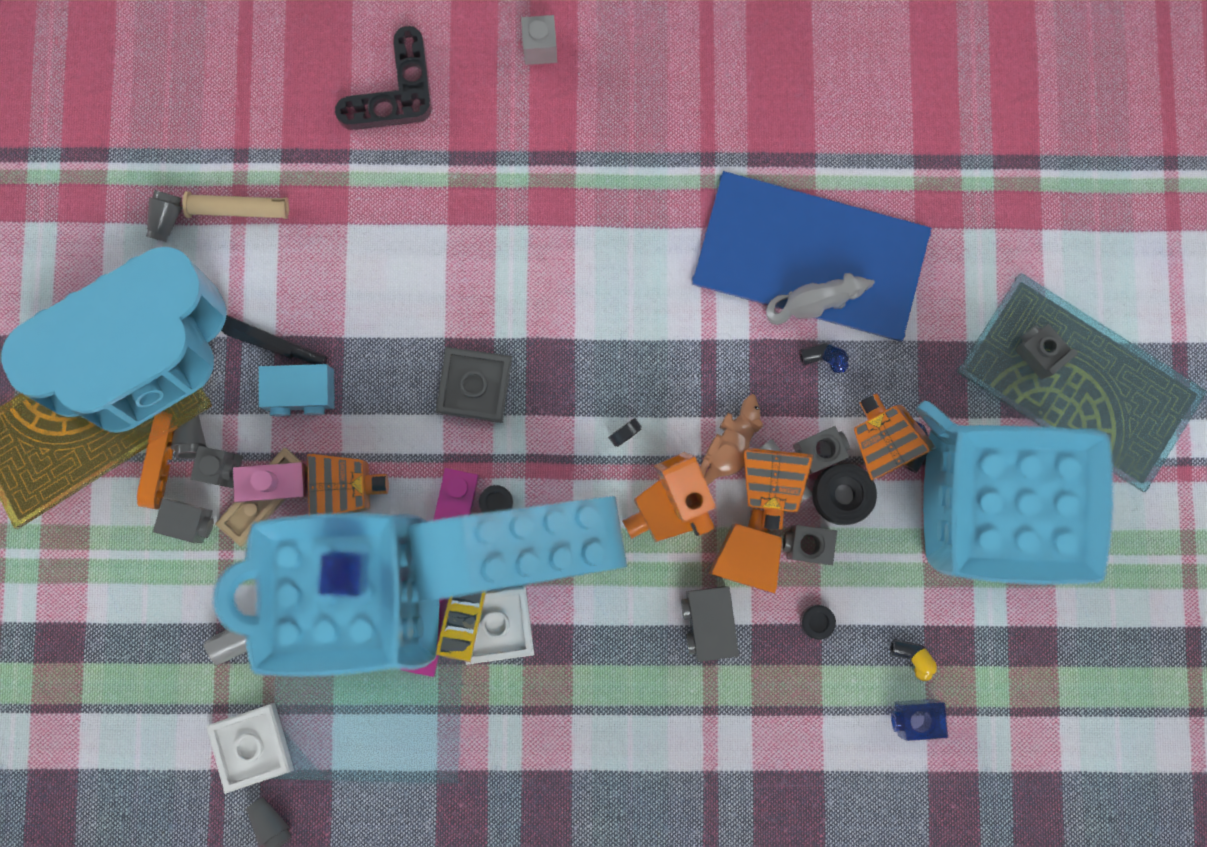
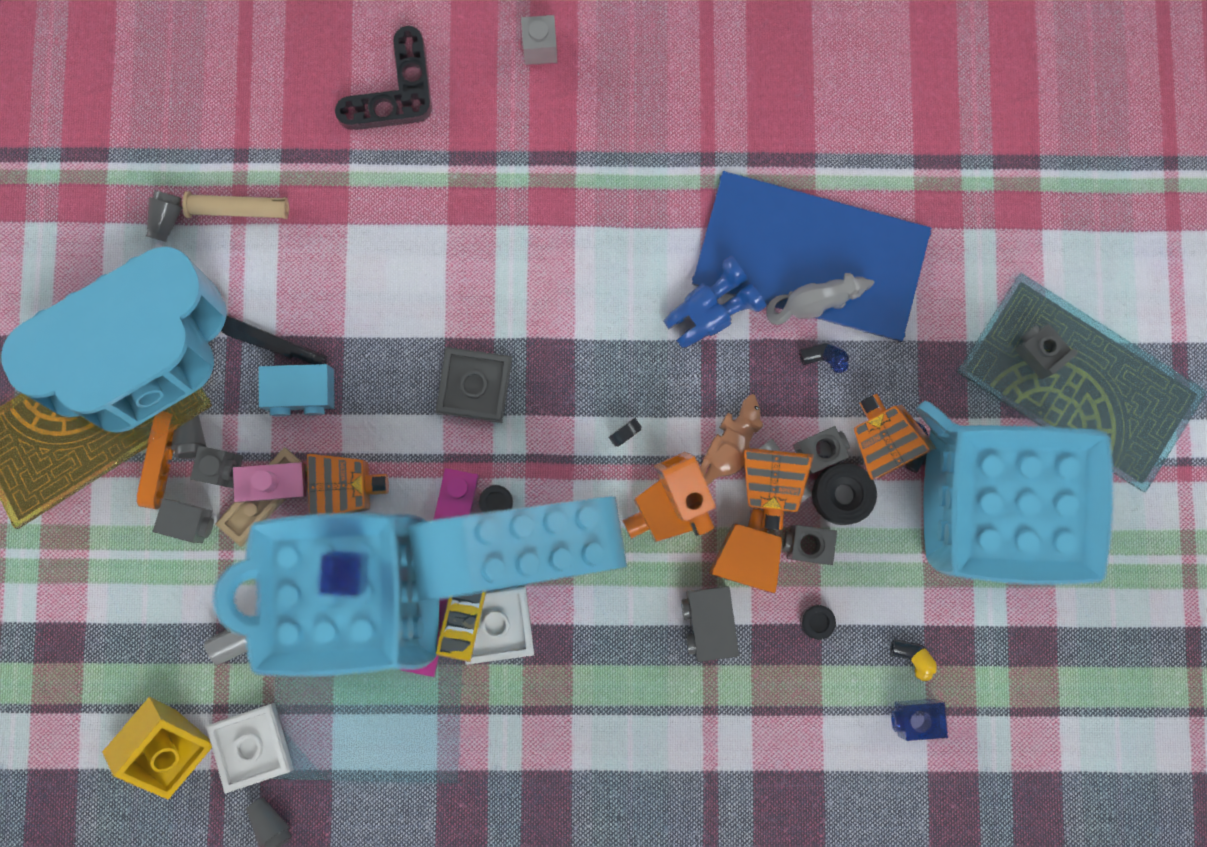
(156, 749): none -> yellow slope
(706, 311): none -> blue piece

